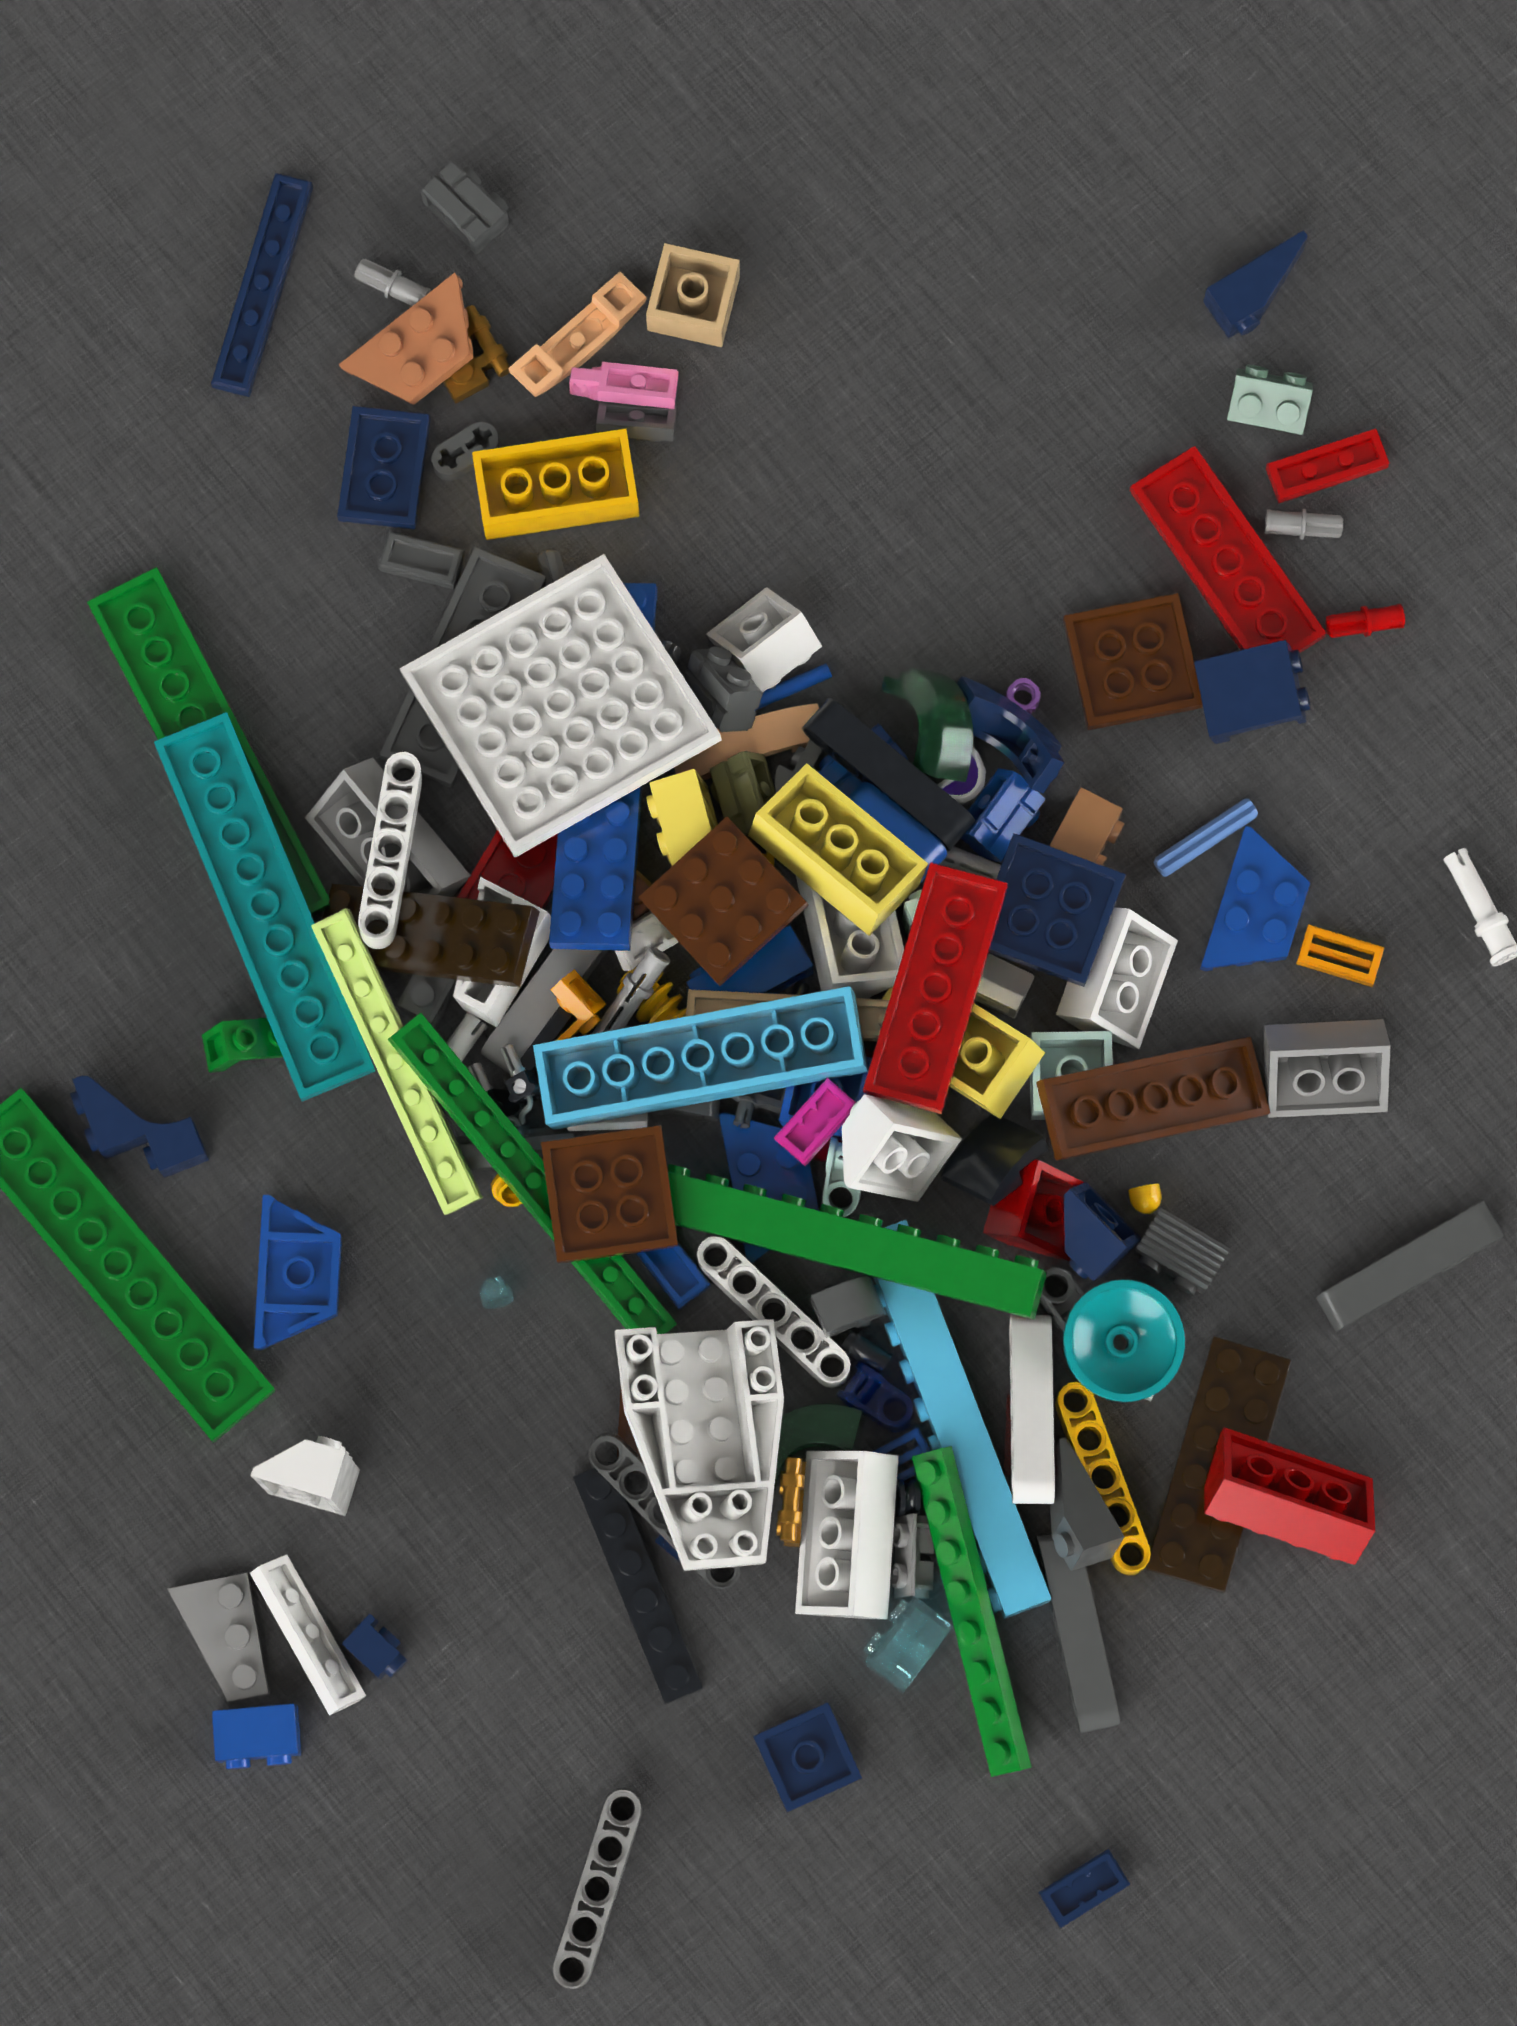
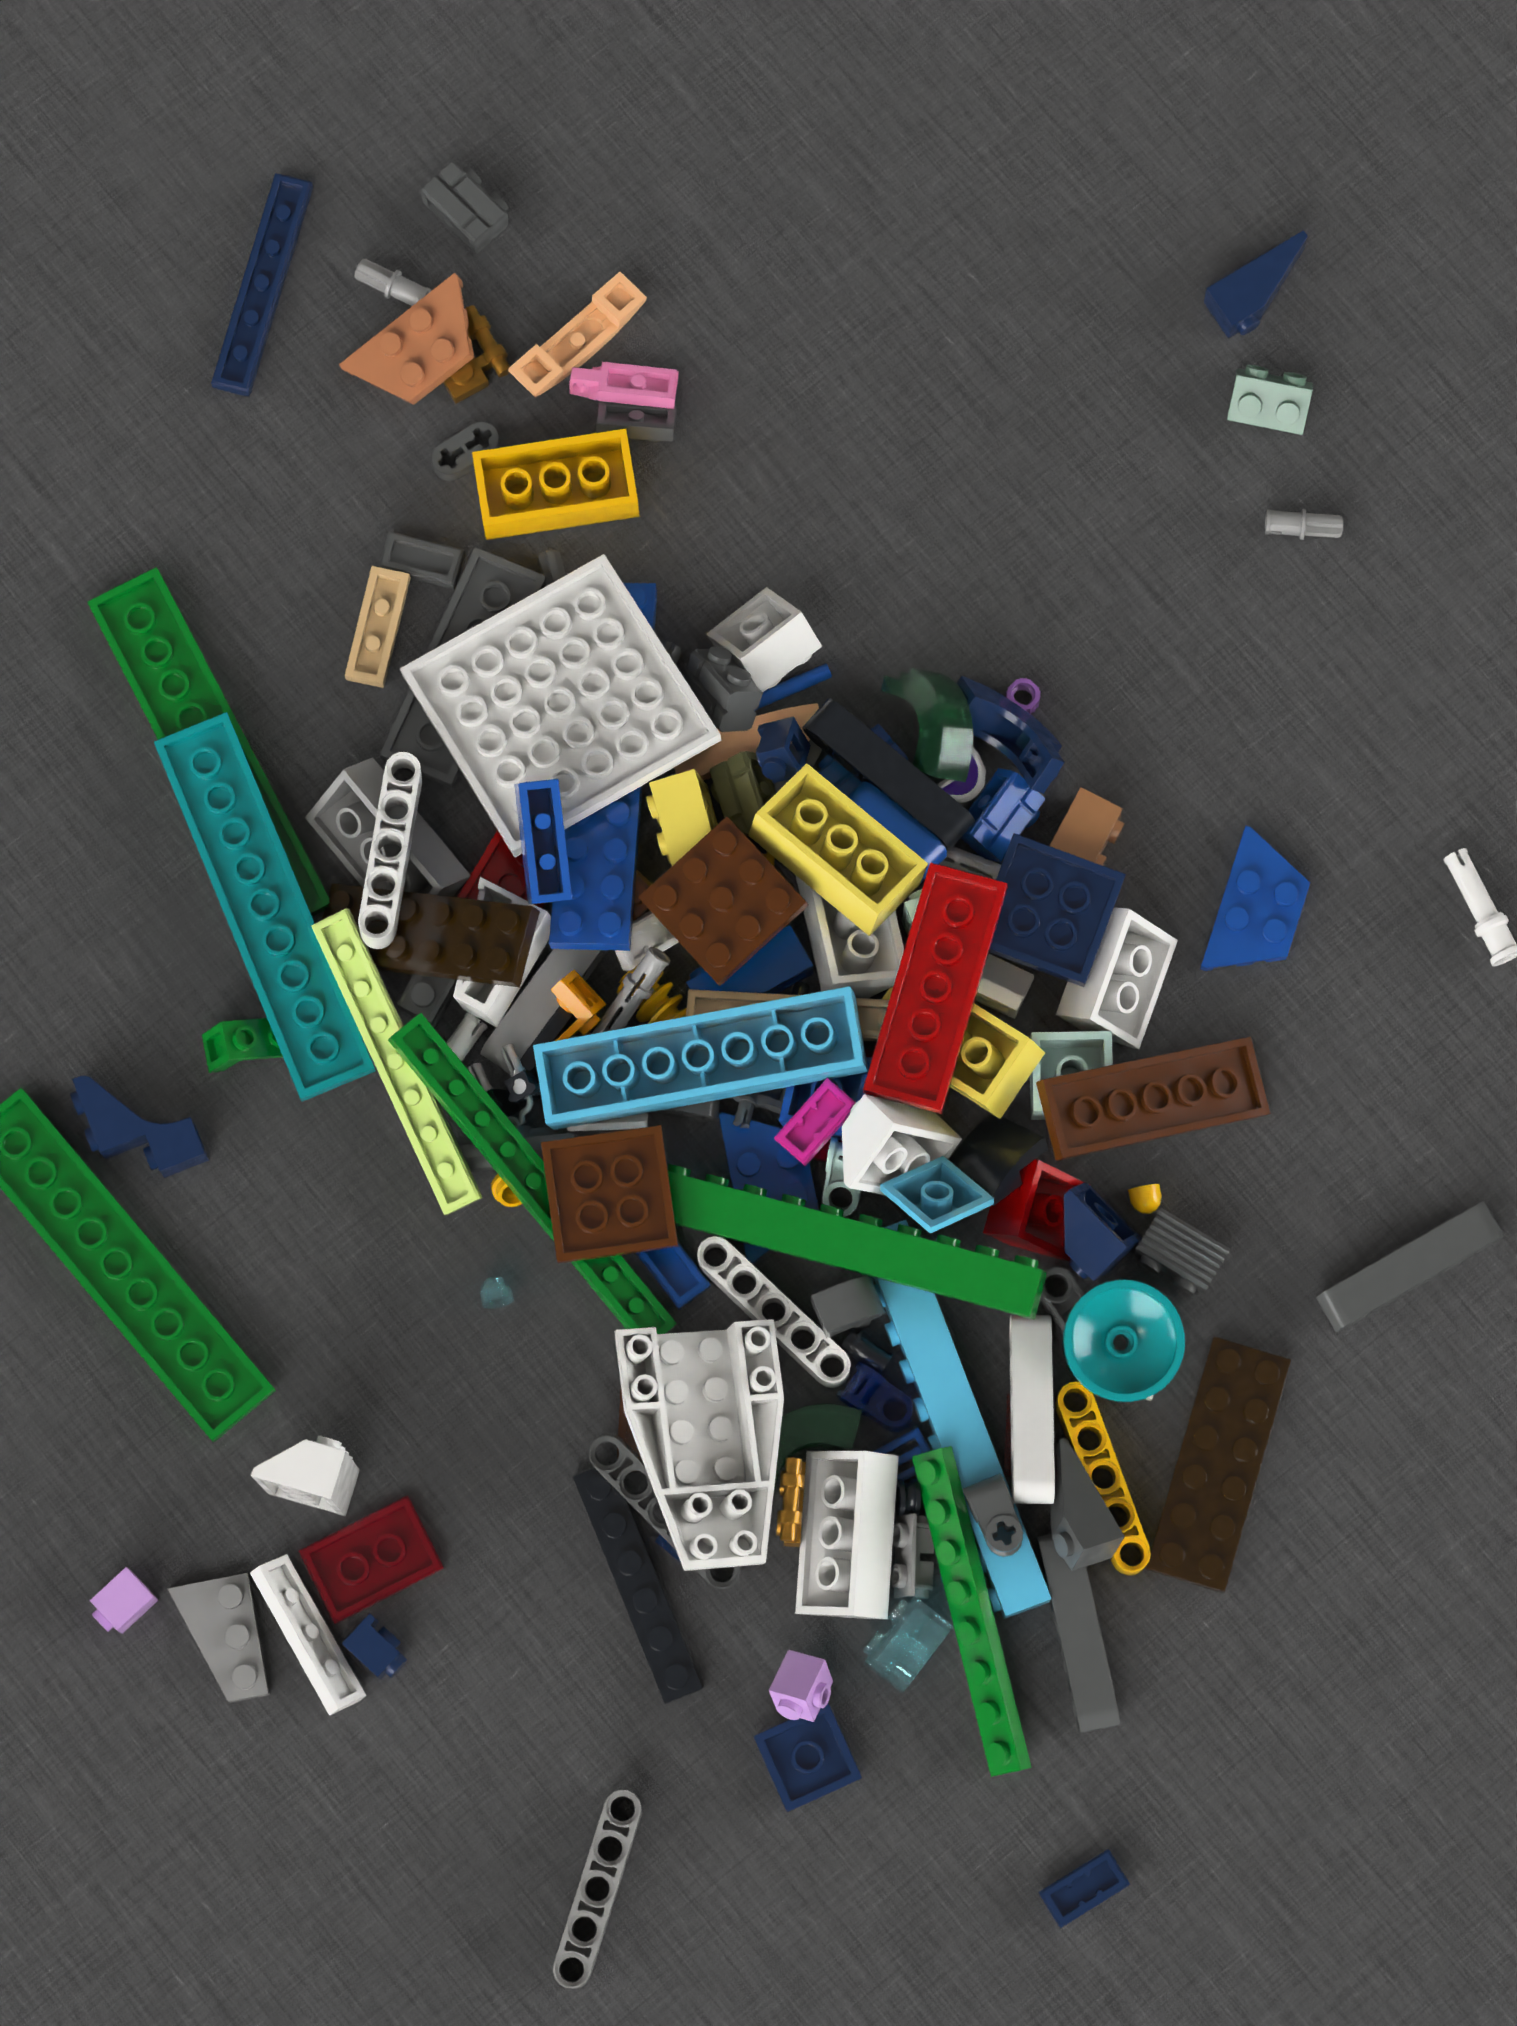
(122, 1601): none -> lavender brick
(256, 1734): blue brick -> none
(295, 1274): blue wing -> none
(371, 1559): none -> dark red tile
(377, 626): none -> tan plate
(384, 467): dark blue plate -> none
(543, 841): none -> blue brick
(693, 295): tan brick -> none
(776, 754): none -> dark blue brick
(801, 1686): none -> lavender brick
(936, 1194): none -> medium azure slope
(993, 1509): none -> dark grey piece
(1132, 661): reddish brown plate -> none
(1205, 837): medium blue axle -> none
(1224, 555): red plate -> none
(1251, 689): dark blue panel -> none
(1290, 1496): red slope -> none
(1326, 1068): light grey slope -> none
(1327, 465): red plate -> none
(1334, 969): light orange tile -> none
(1365, 621): red axle -> none

